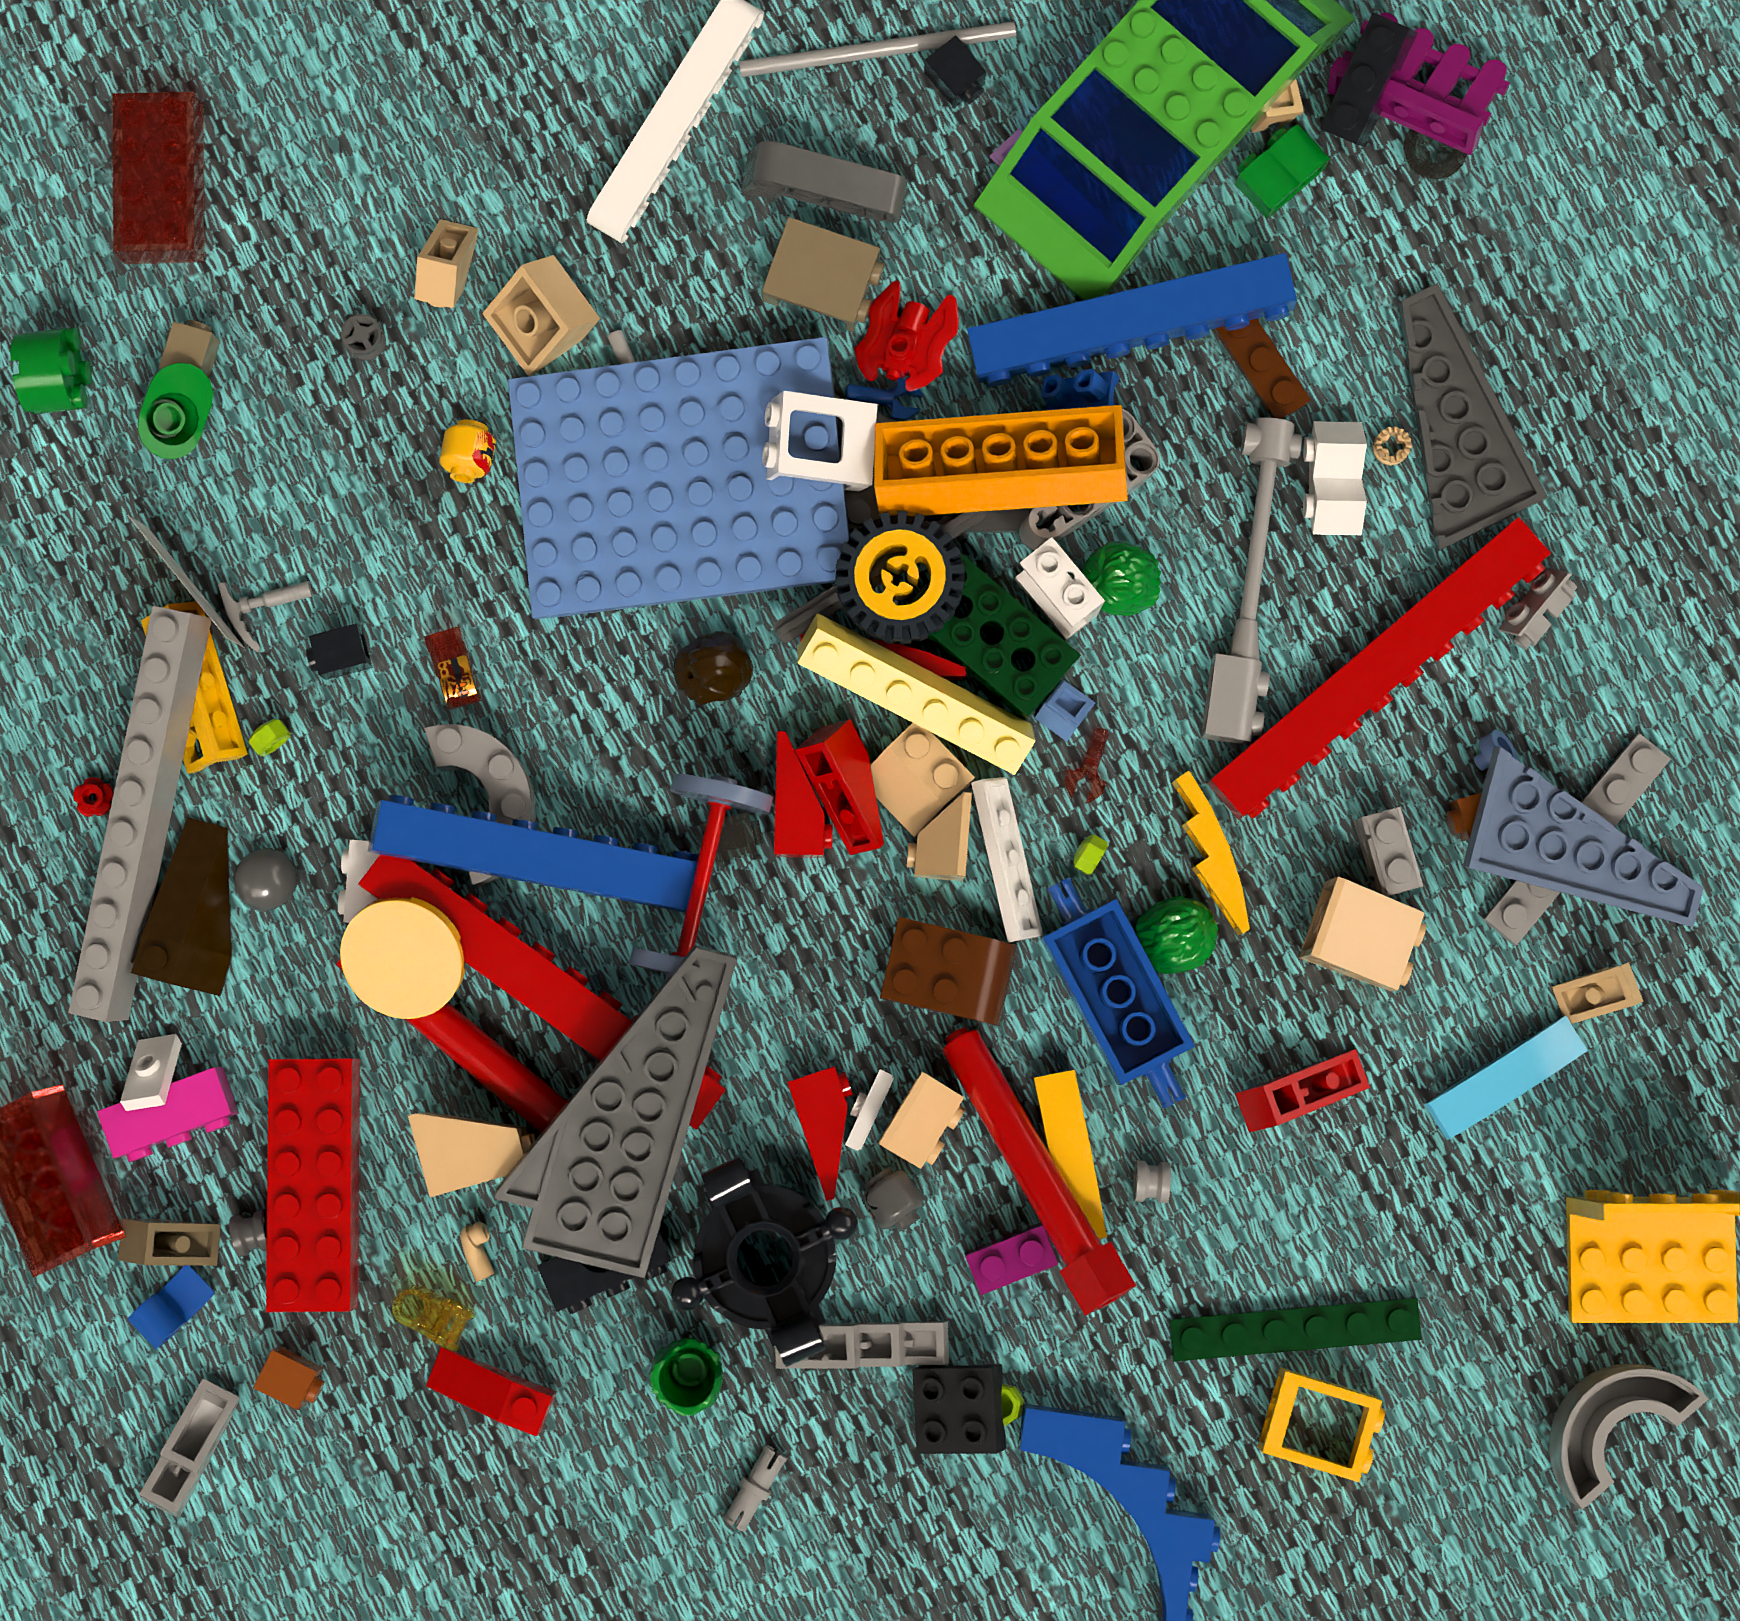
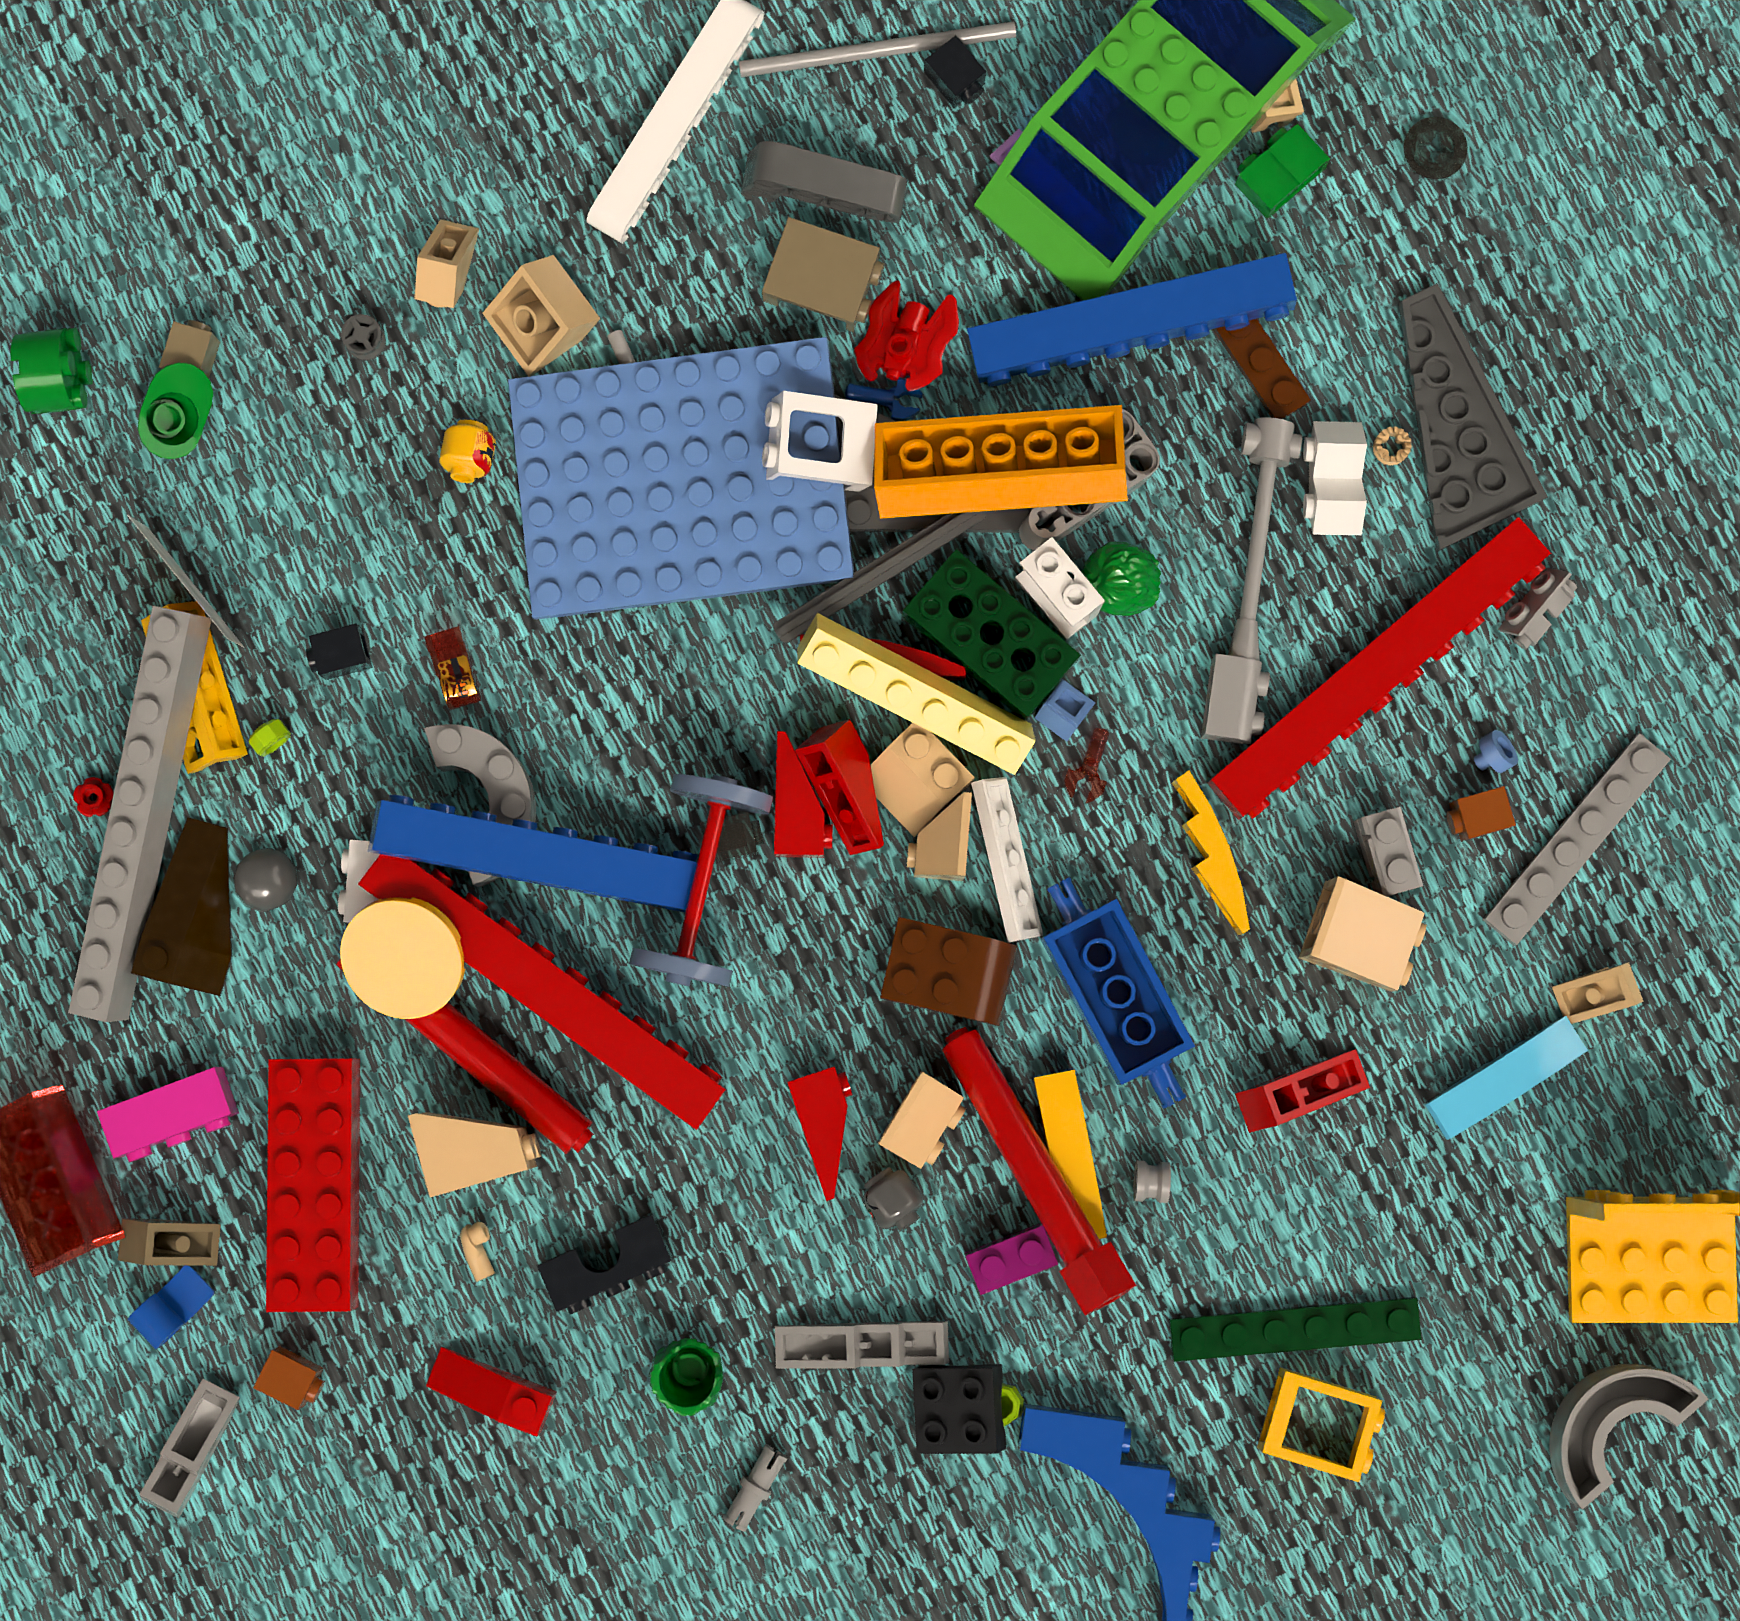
(151, 1072): white plate -> none
(158, 178): clear red brick -> none
(249, 1232): dark grey wheel -> none
(269, 599): light grey piece -> none
(435, 1316): clear yellow piece -> none
(615, 1145): dark grey wing -> none
(713, 668): dark brown hair -> none
(784, 1309): black piece -> none
(867, 1108): white plate -> none
(923, 544): wheel -> none
(1082, 391): blue hips -> none
(1089, 854): lime tile -> none
(1177, 934): green hair -> none
(1375, 60): black arch -> none
(1430, 106): magenta fence -> none
(1557, 843): sand blue wing -> none

